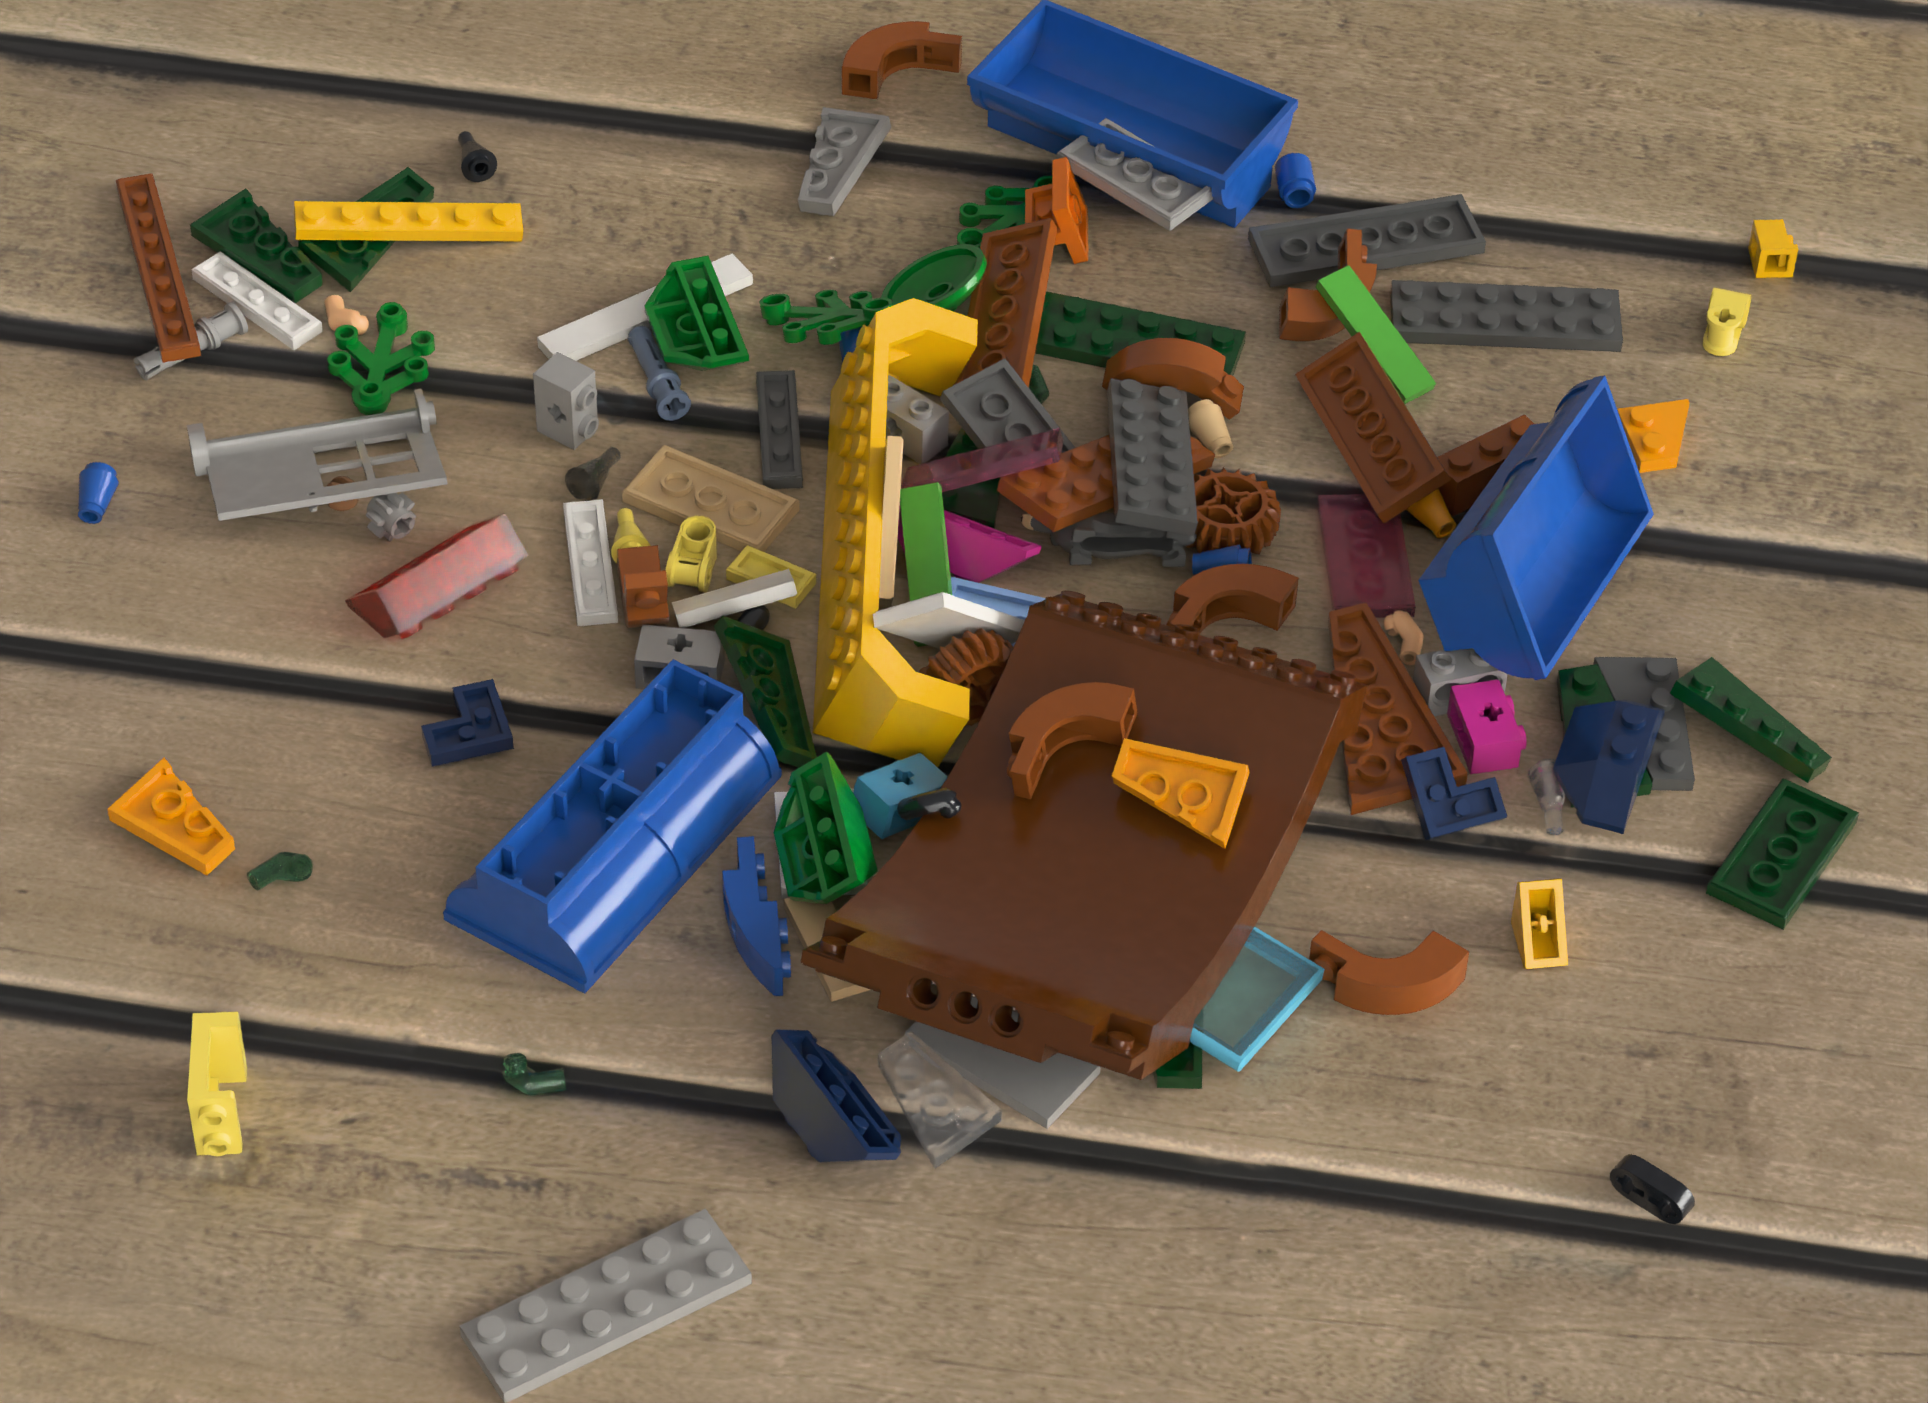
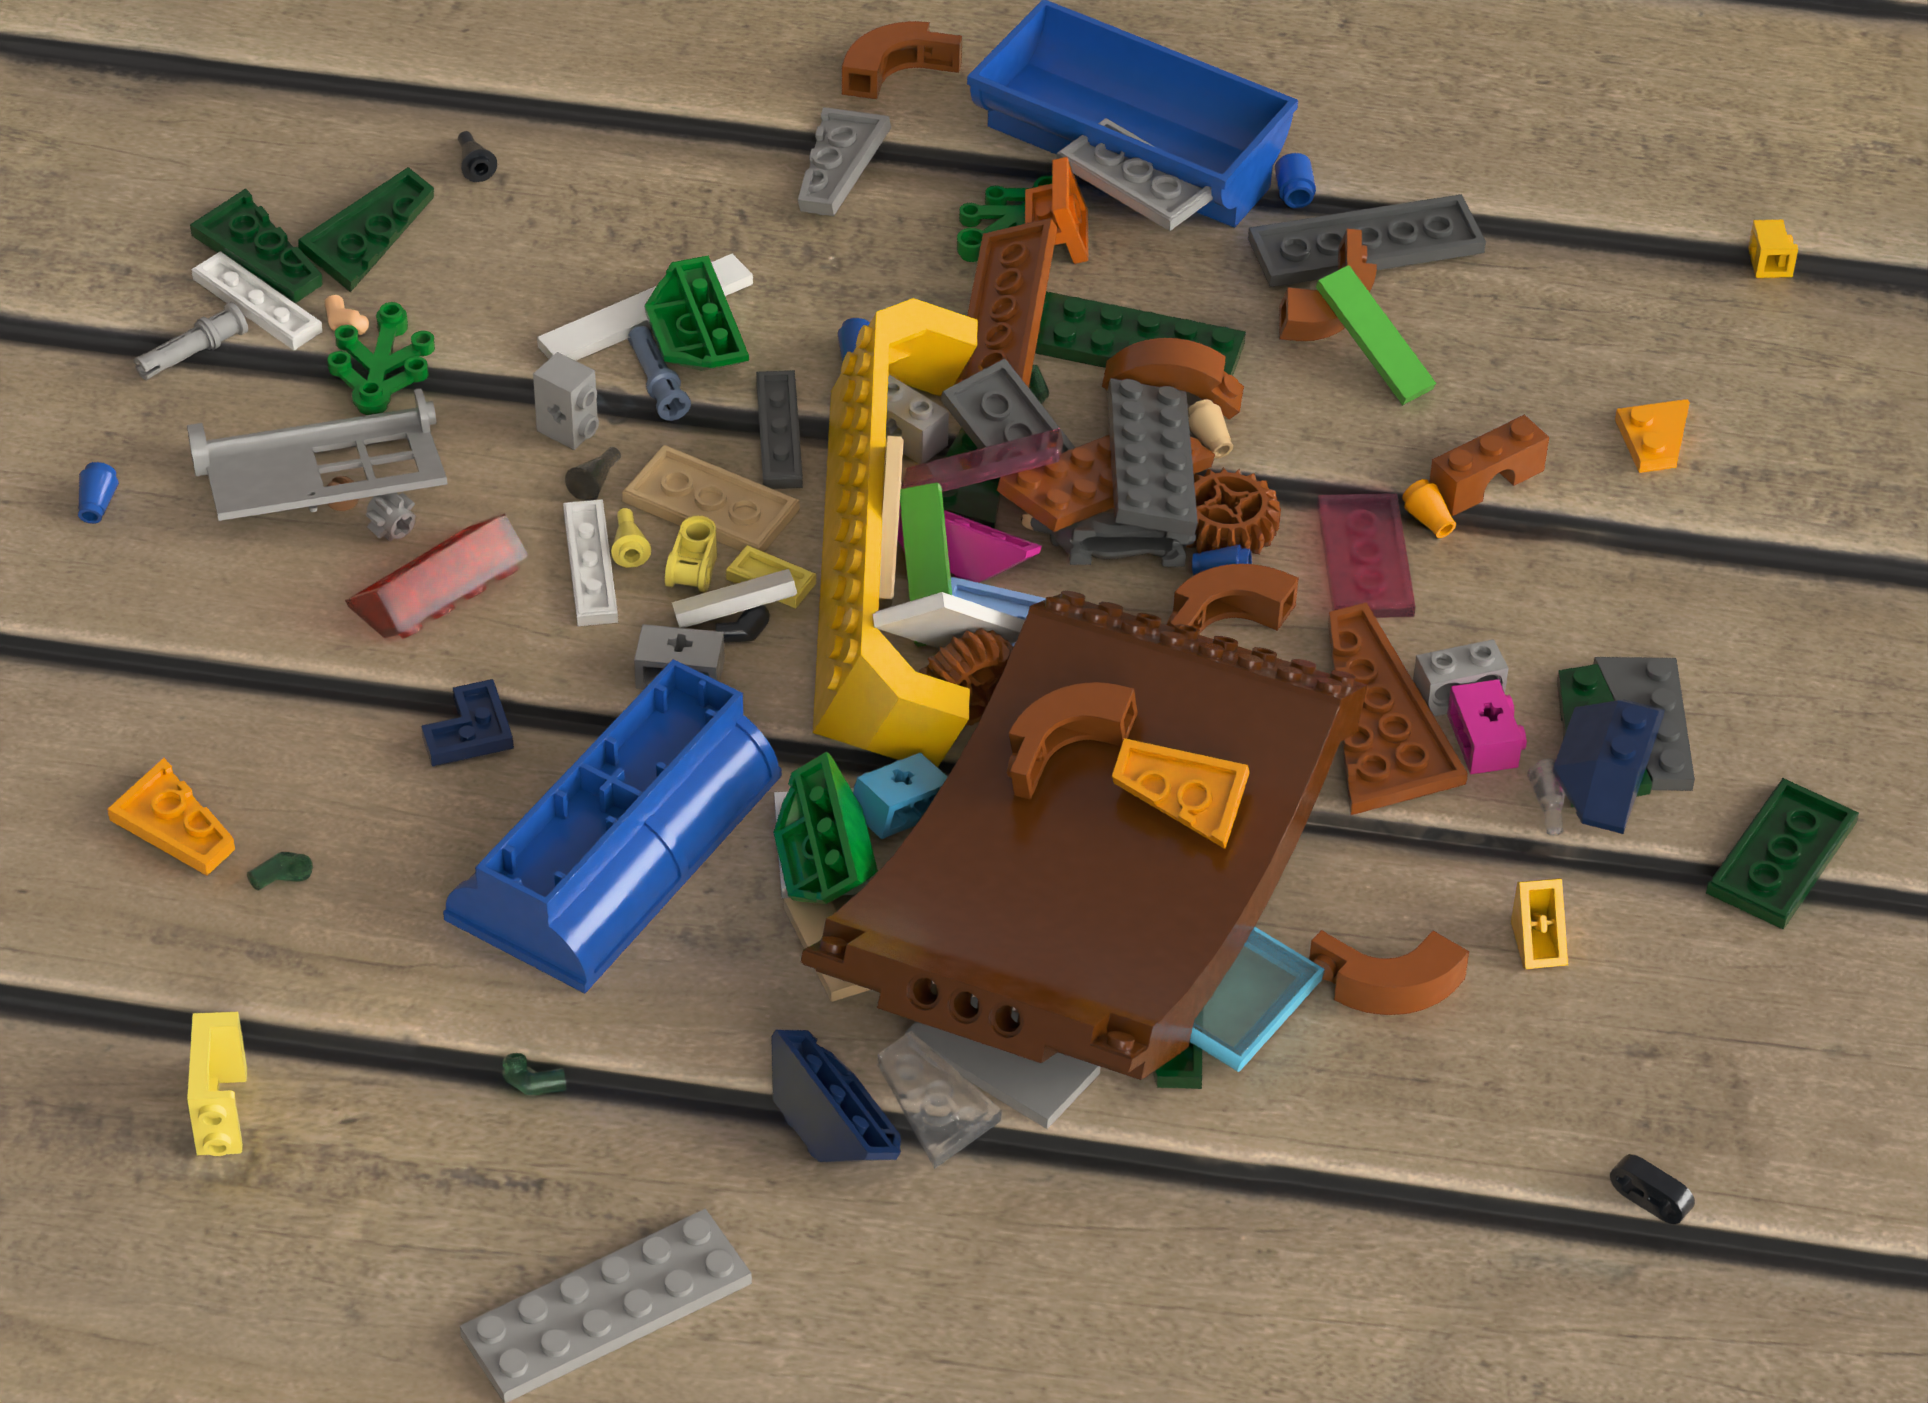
(158, 268): dark orange tile -> none
(407, 221): yellow plate -> none
(642, 586): dark orange arch -> none
(755, 920): blue slope -> none
(771, 686): dark green wing -> none
(829, 316): green plant -> none
(930, 802): black arm -> none
(940, 277): green dish -> none
(1372, 427): dark orange plate -> none
(1412, 637): light nougat arm -> none
(1442, 804): dark blue plate -> none
(1507, 315): dark grey plate -> none
(1541, 538): blue piece -> none
(1725, 320): light yellow piece -> none
(1747, 716): dark green wing -> none

